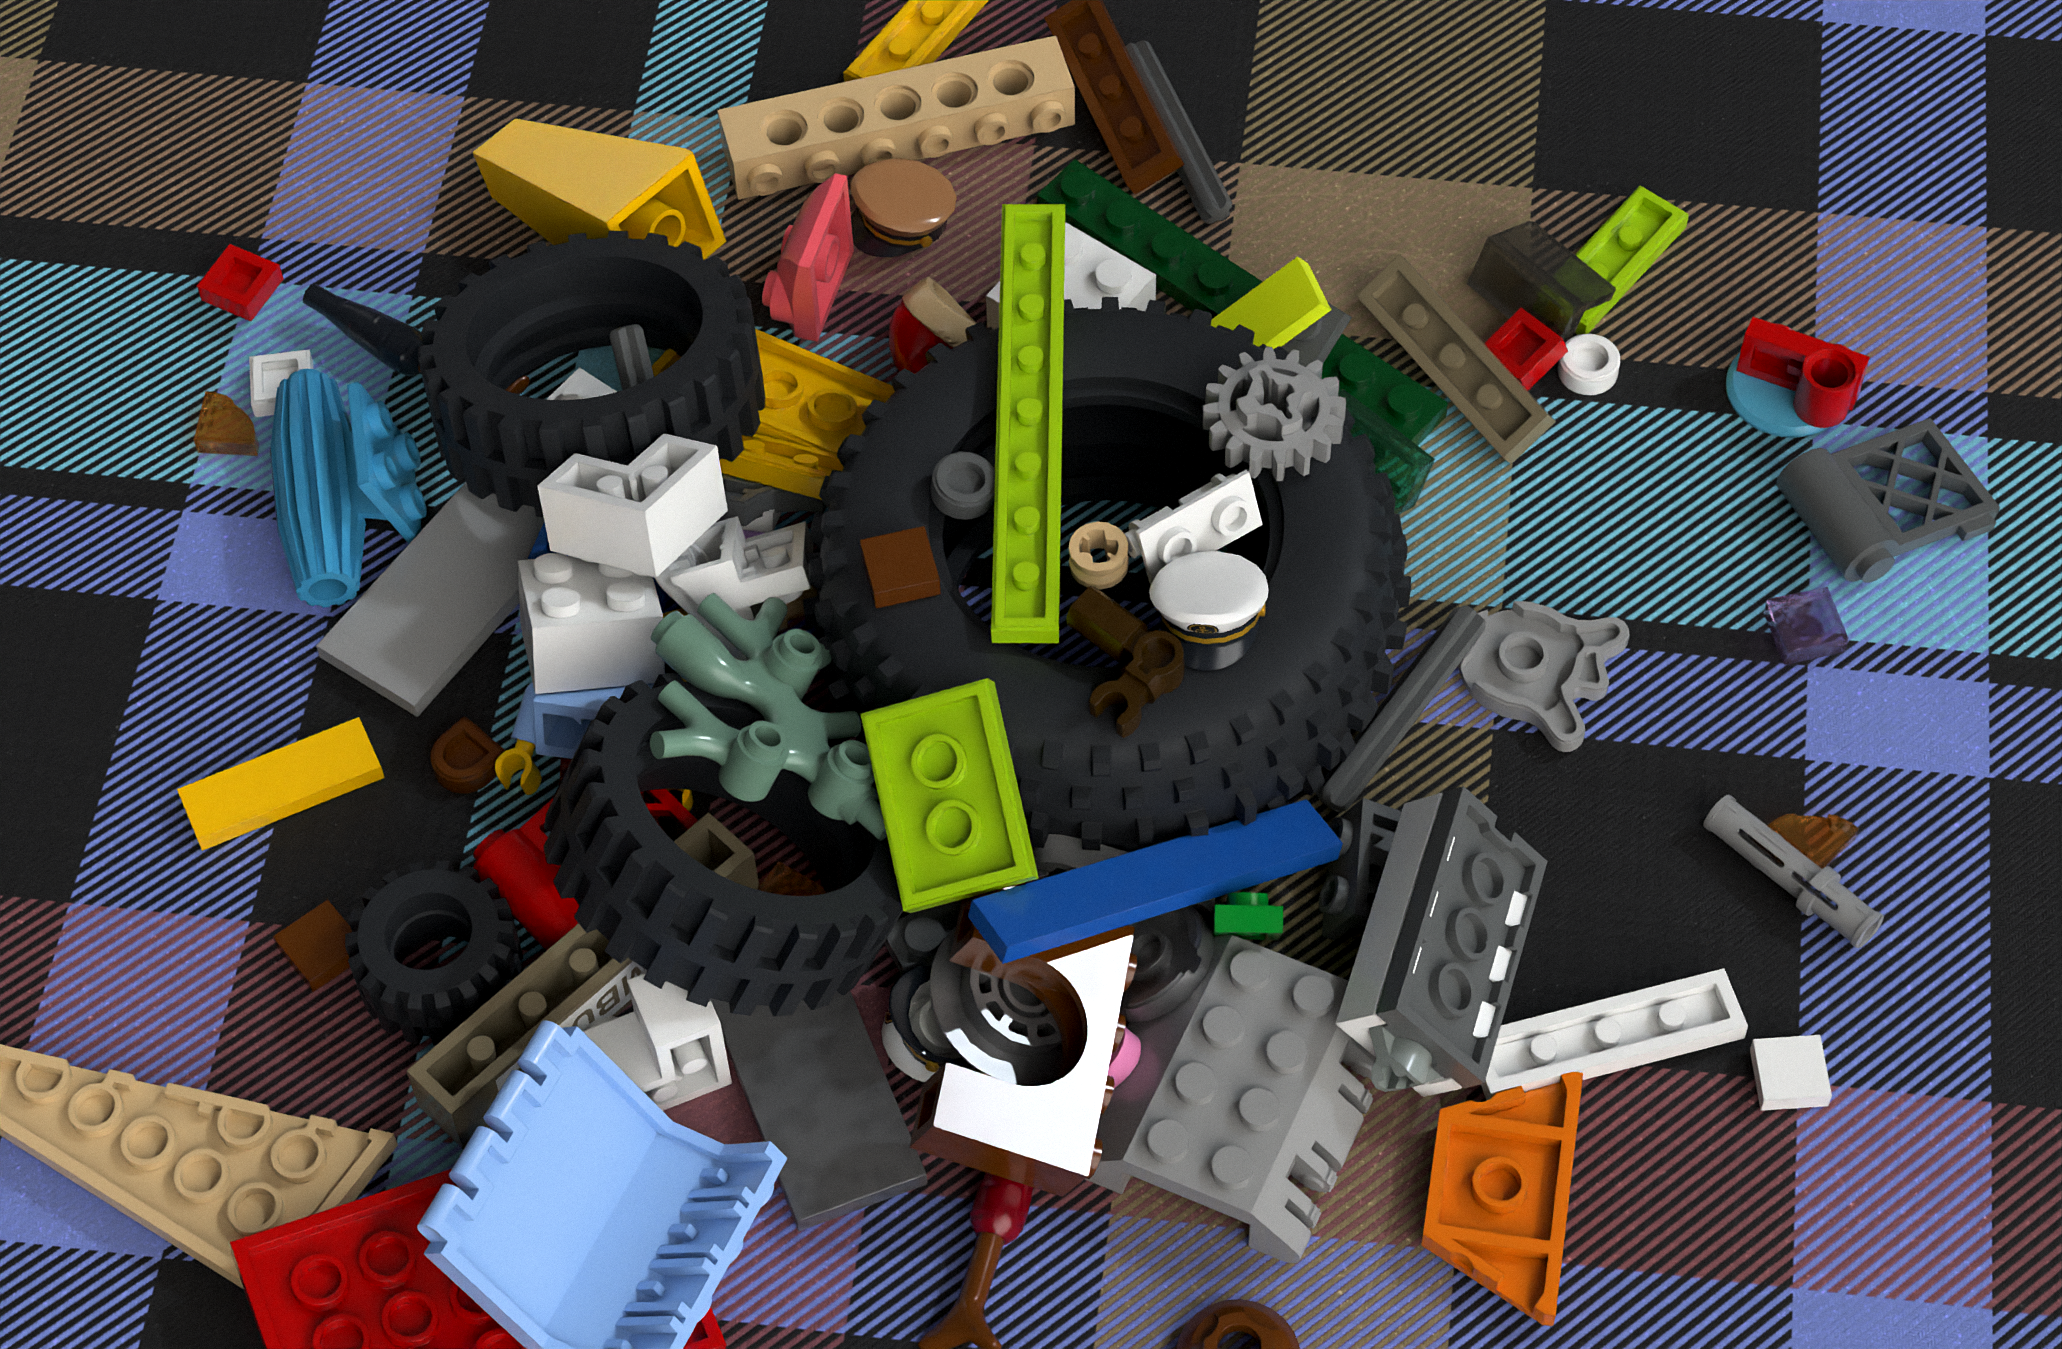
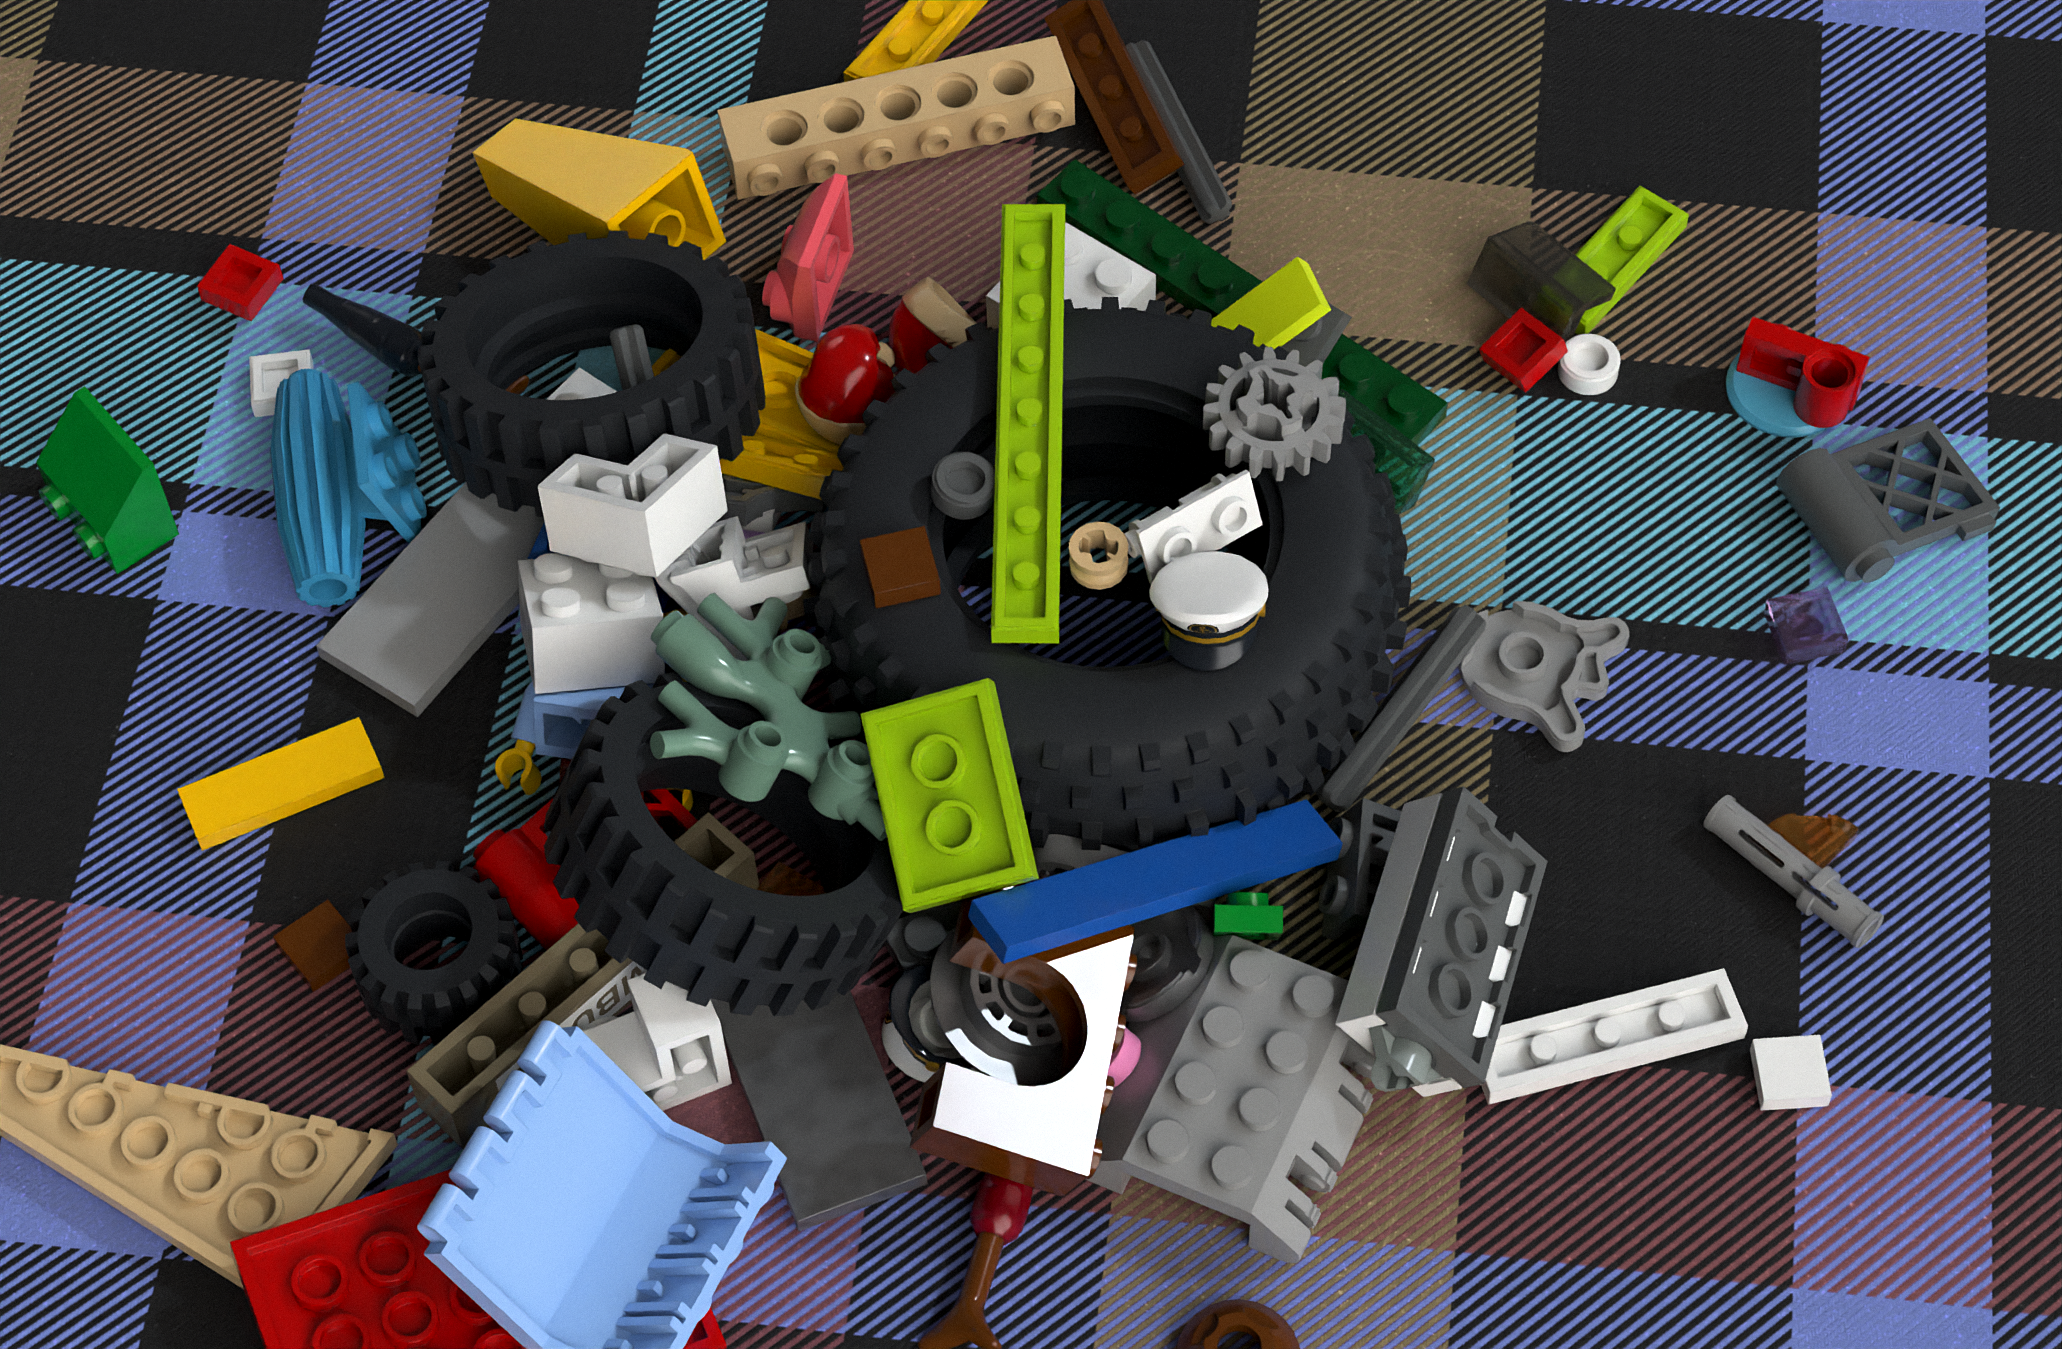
(104, 486): none -> green slope
(224, 428): clear orange tile -> none
(465, 758): reddish brown tile -> none
(843, 380): none -> red piece
(899, 206): medium nougat piece -> none
(1153, 657): dark brown bar -> none
(1456, 359): dark tan plate -> none
(1505, 1191): orange wing -> none

